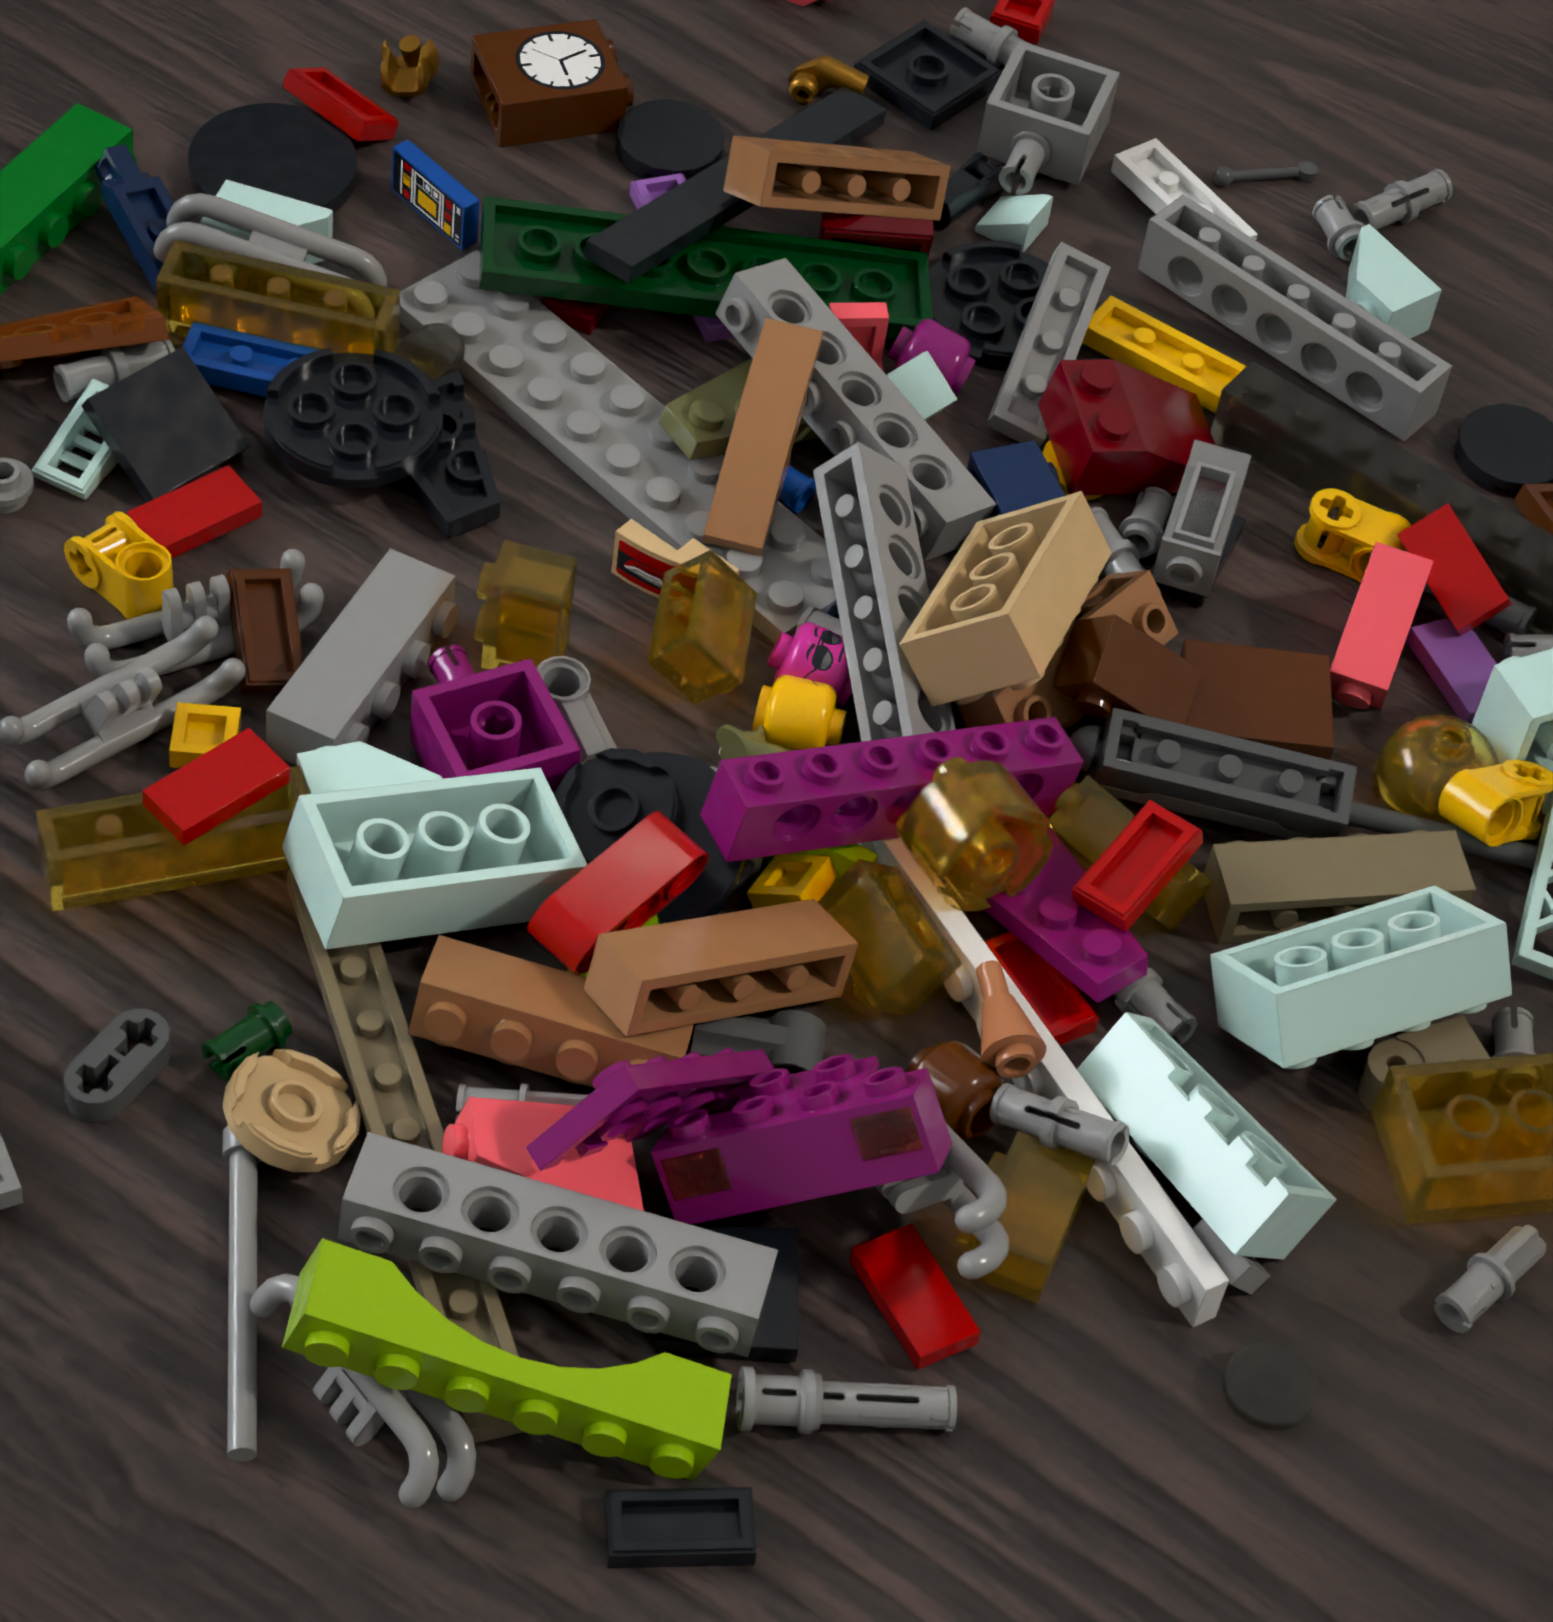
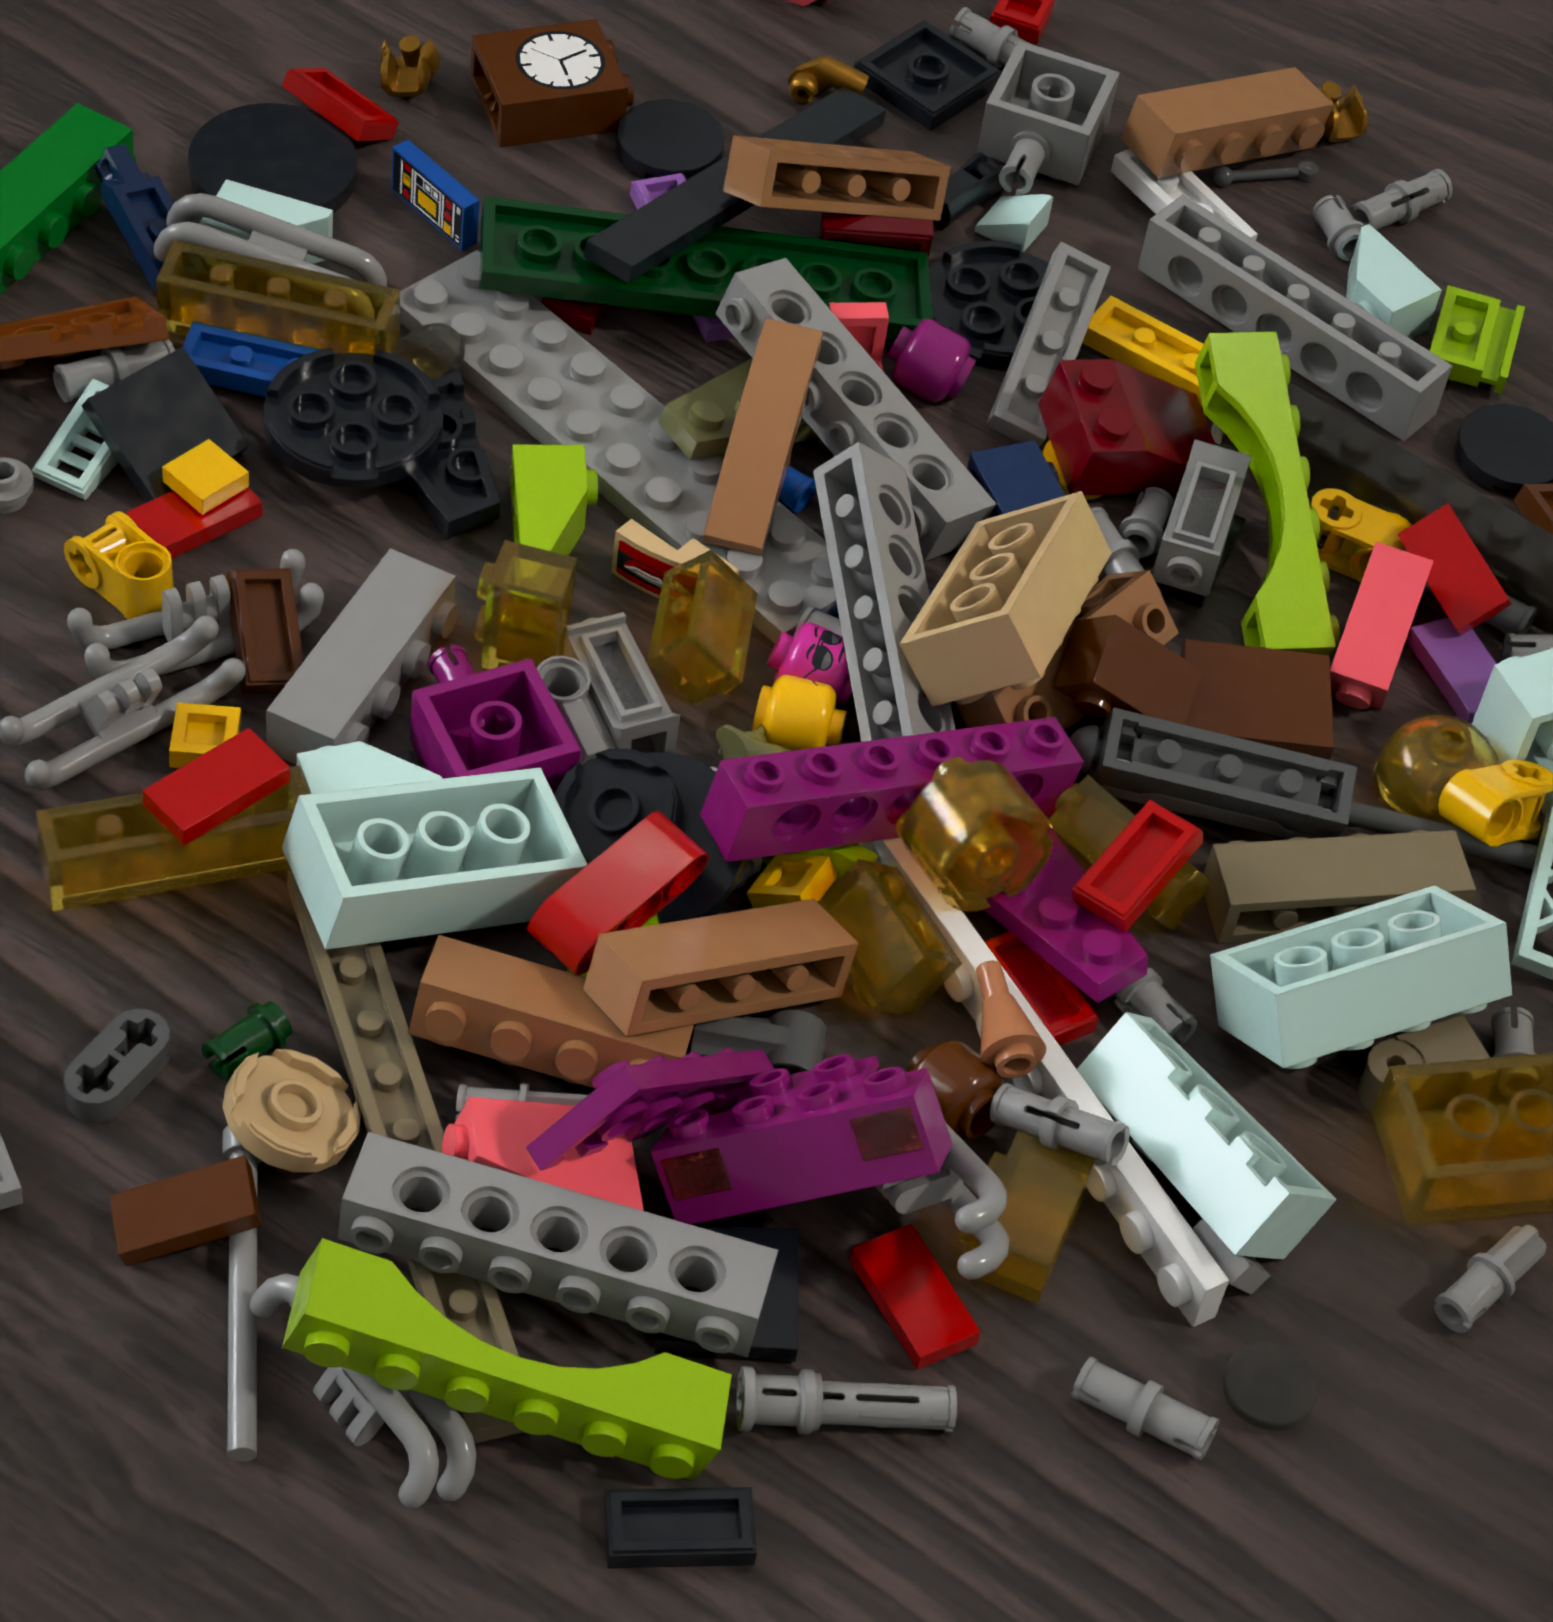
(185, 1210): none -> reddish brown tile
(205, 476): none -> yellow tile
(550, 495): none -> lime slope
(622, 683): none -> light grey window
(923, 385): light aqua slope -> none
(1145, 1408): none -> light grey pin
(1226, 121): none -> medium nougat brick
(1247, 397): none -> lime arch
(1348, 117): none -> pearl gold arm
(1476, 337): none -> lime plate

